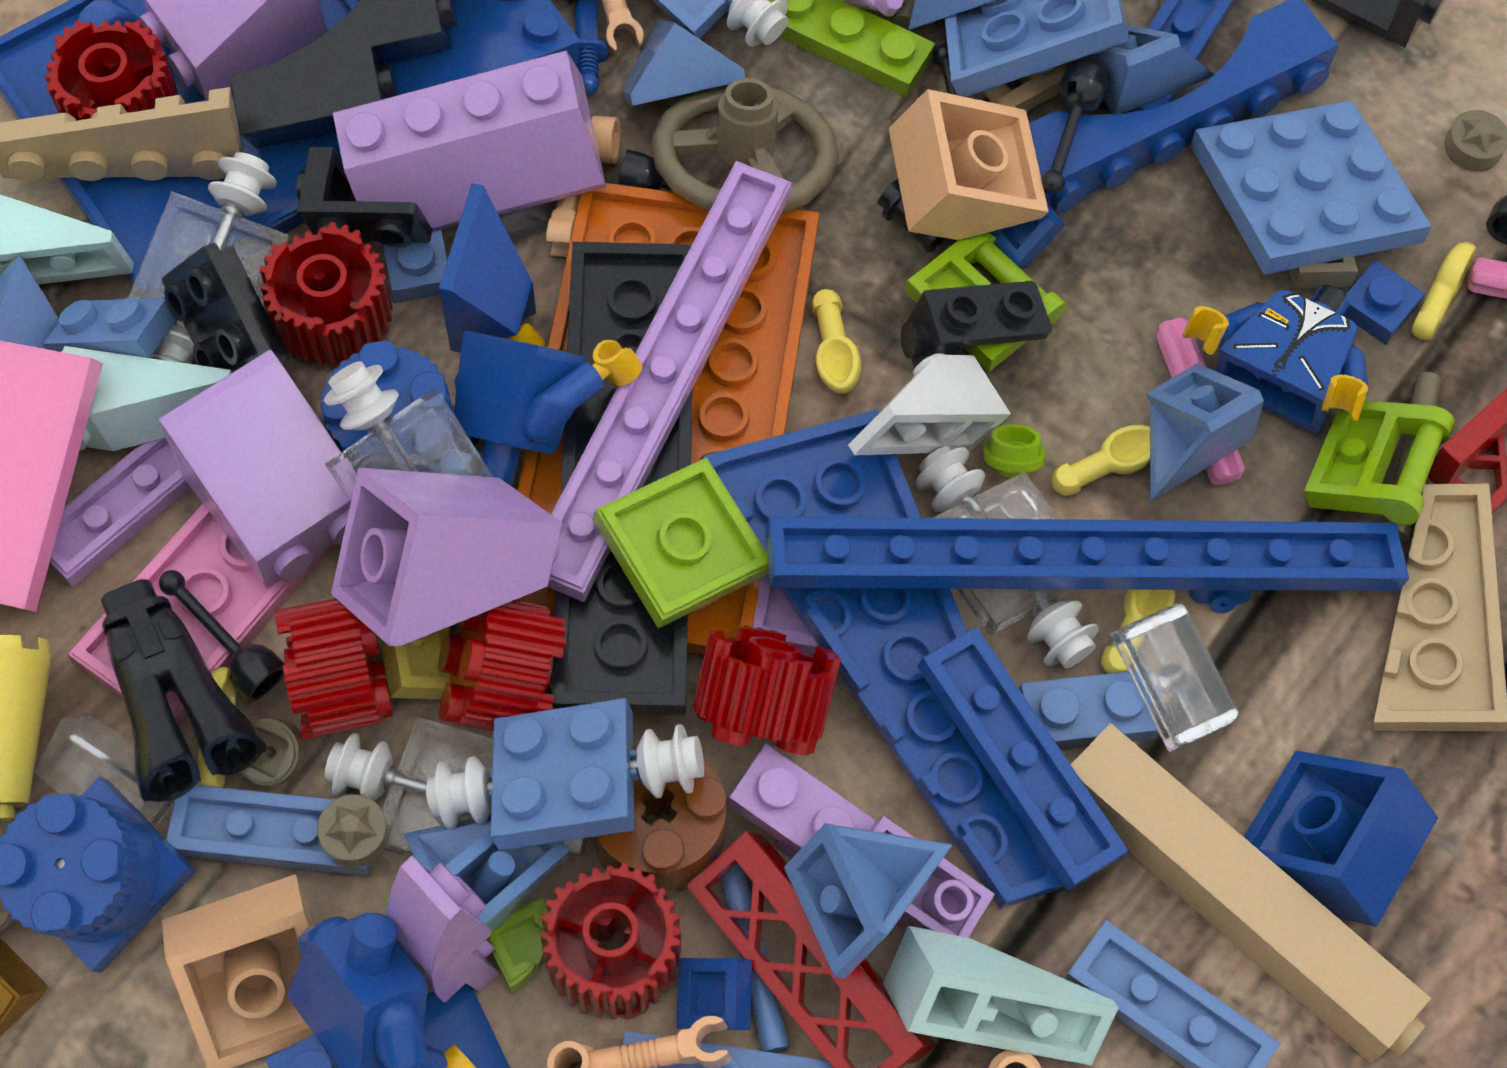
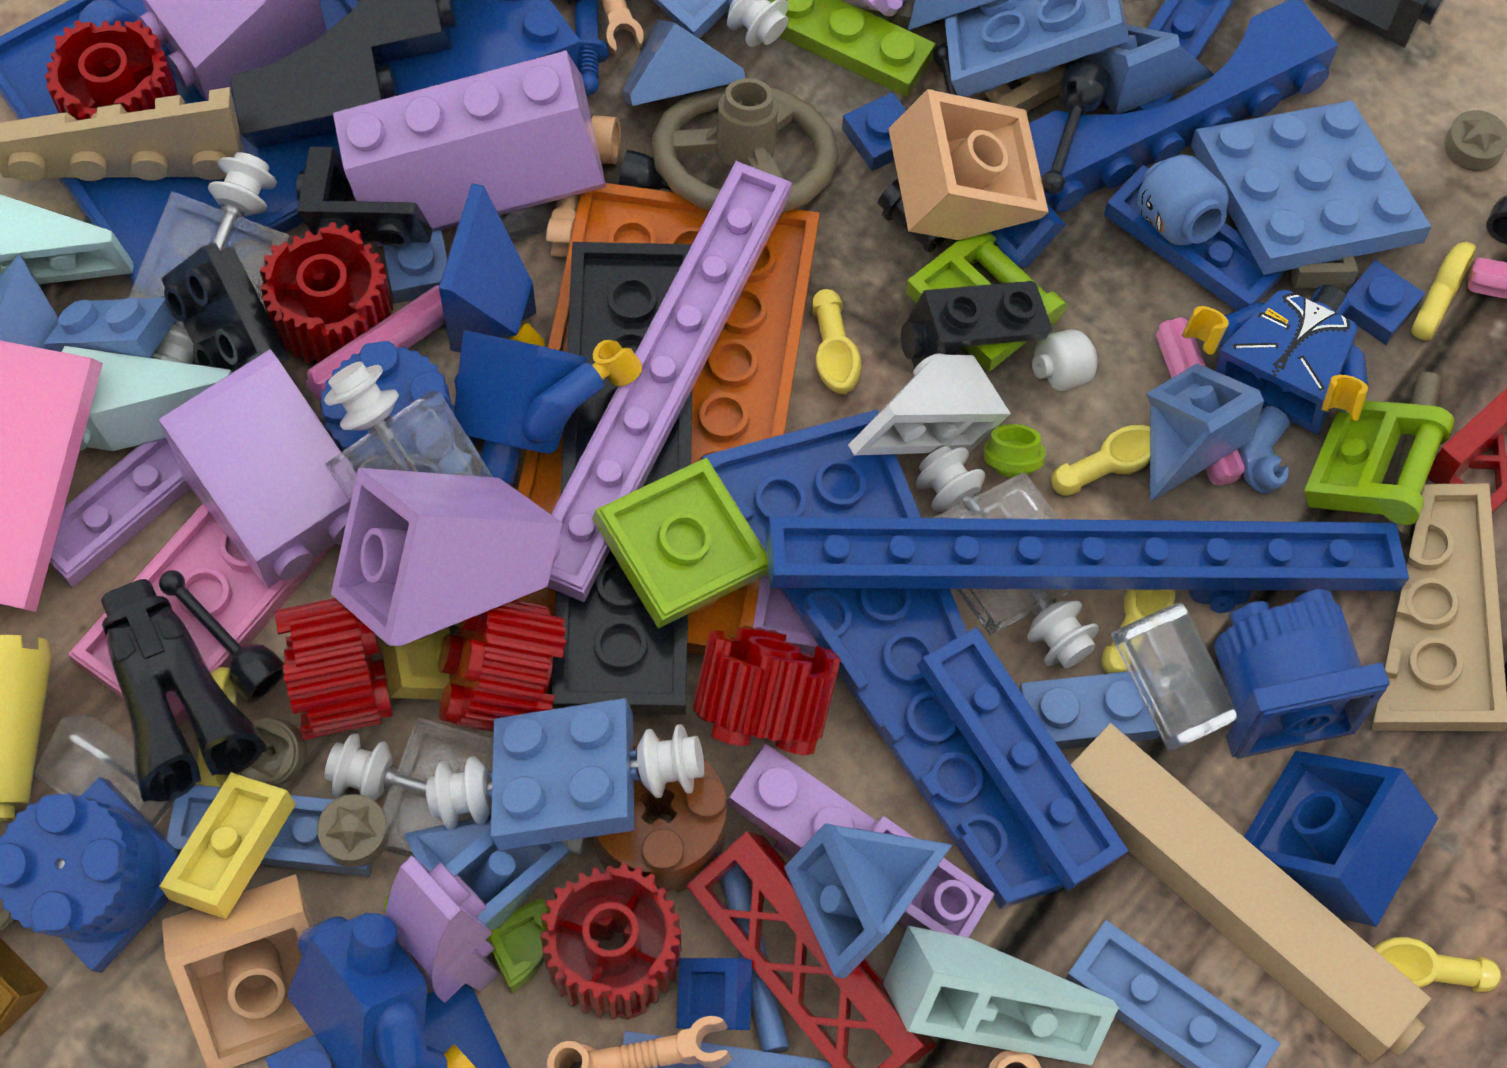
(227, 845): none -> light yellow plate
(401, 328): none -> bright pink axle
(869, 129): none -> blue plate
(1065, 359): none -> white piece
(1183, 200): none -> medium blue head
(1219, 264): none -> blue plate
(1260, 462): none -> medium blue arm
(1294, 675): none -> blue piece
(1425, 966): none -> light yellow piece

